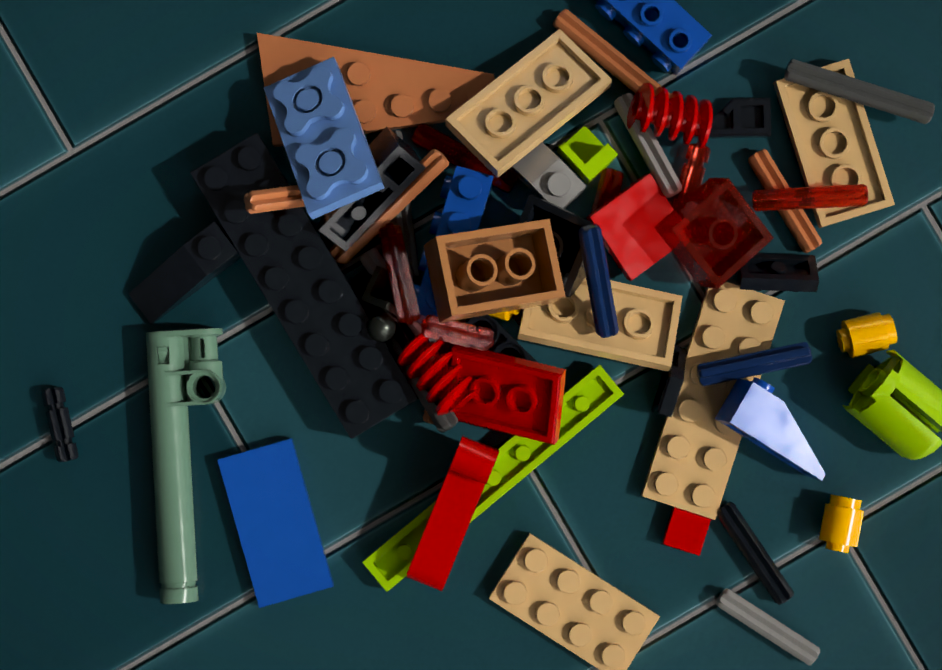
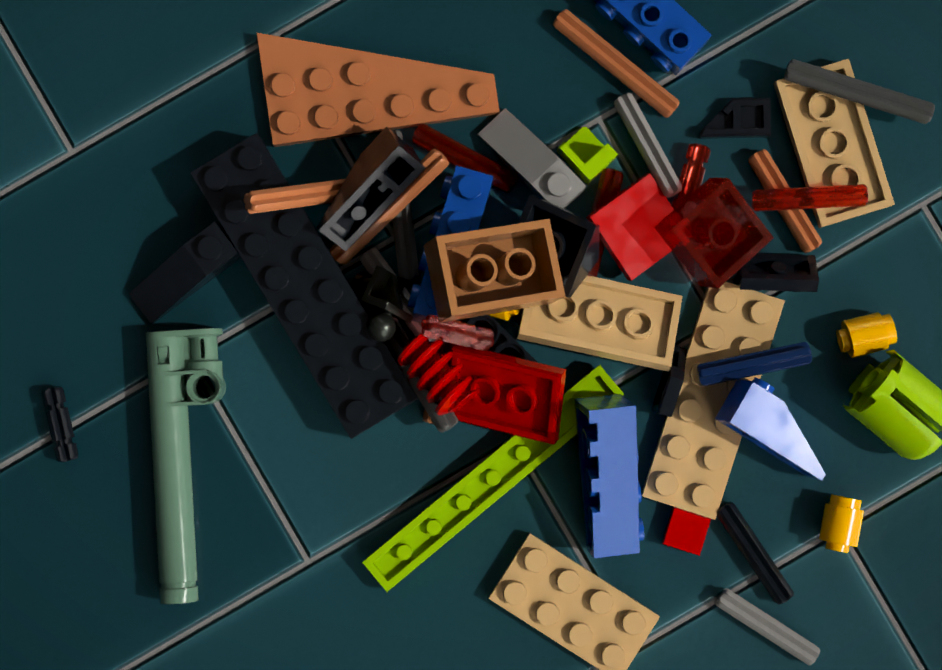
(275, 523): blue tile -> none
(323, 138): medium blue piece -> none
(399, 274): clear red axle -> none
(452, 513): red beam -> none
(528, 103): tan plate -> none
(598, 280): dark blue axle -> none
(609, 474): none -> wedge
(671, 112): red piece -> none

